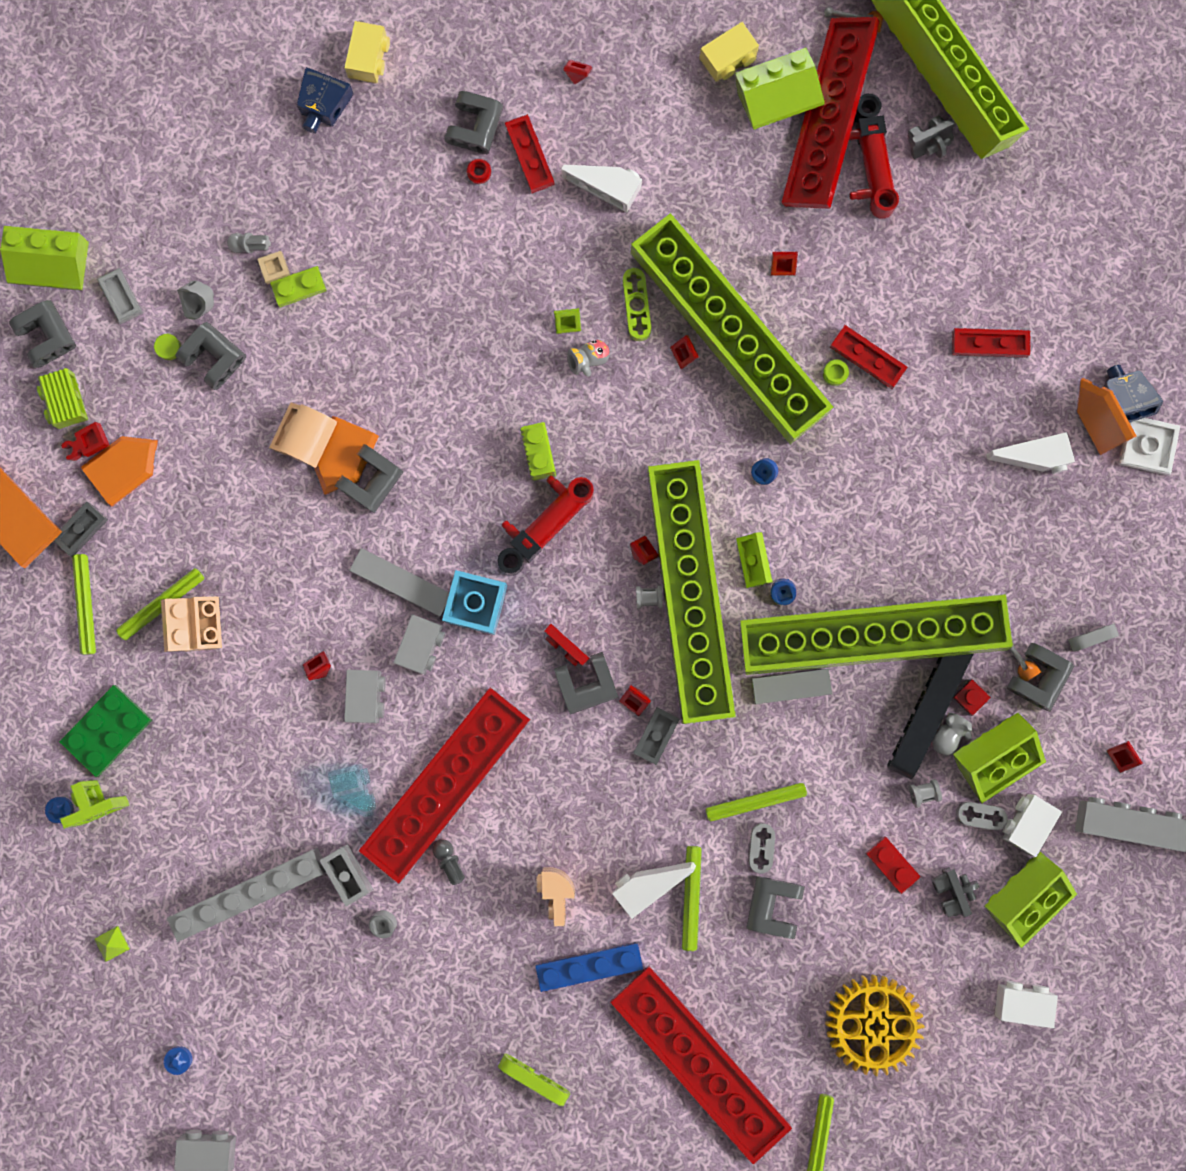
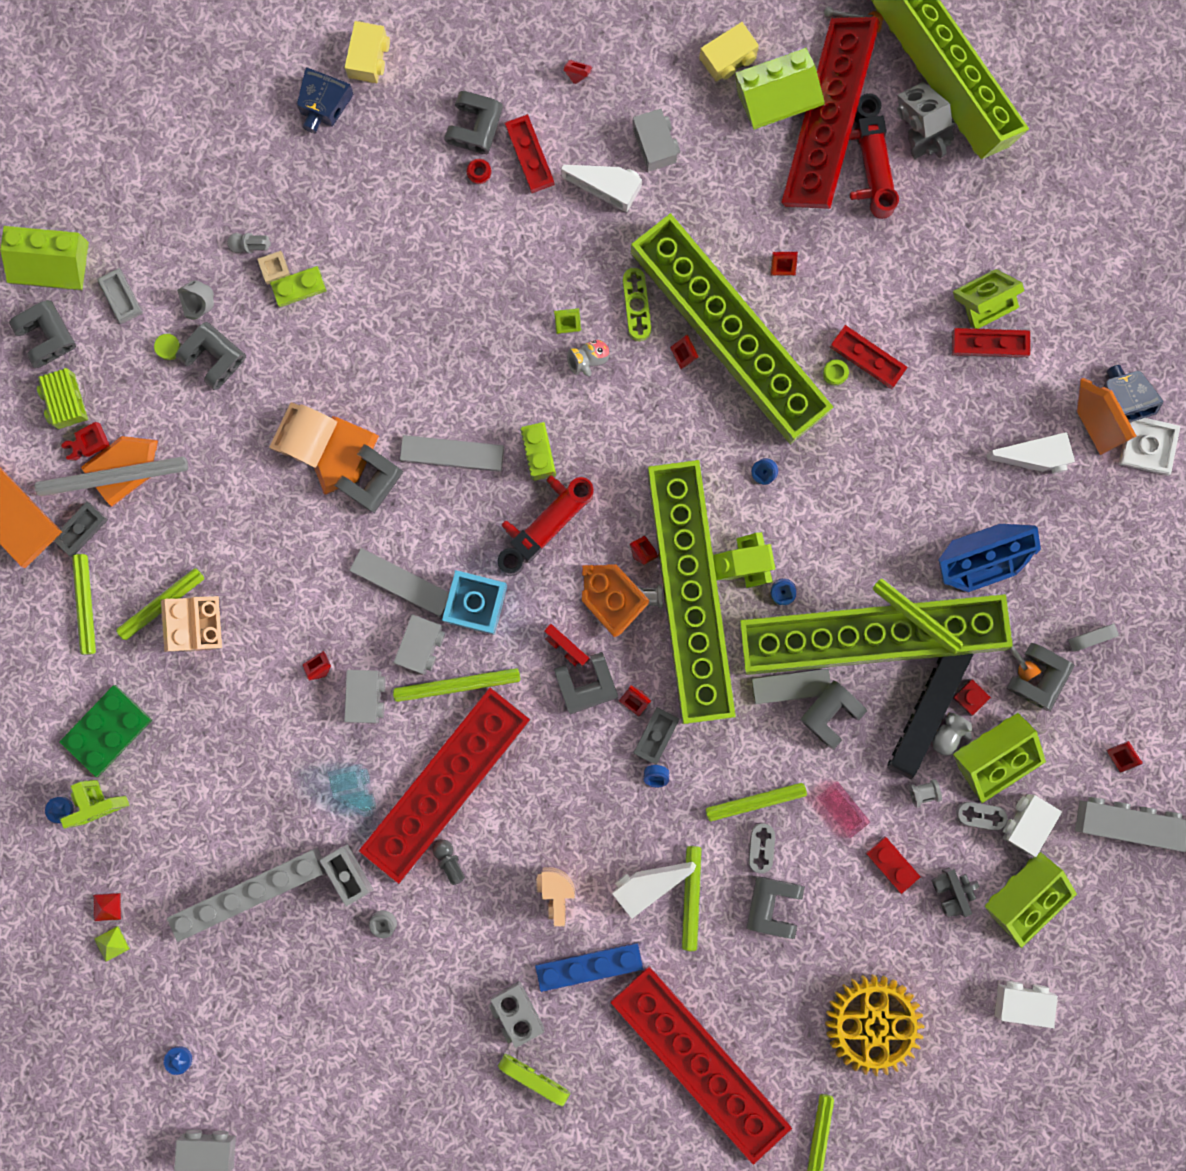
(107, 907): none -> red slope
(111, 476): none -> light grey axle
(452, 453): none -> light grey tile
(456, 685): none -> lime axle
(522, 1012): none -> light grey brick
(612, 596): none -> orange tile
(655, 140): none -> light grey brick
(656, 776): none -> blue tile
(743, 562): none -> lime slope
(826, 707): none -> dark grey connector
(843, 809): none -> clear pink tile
(917, 616): none -> lime axle
(924, 109): none -> light grey brick
(988, 555): none -> blue wedge
(989, 297): none -> lime bracket

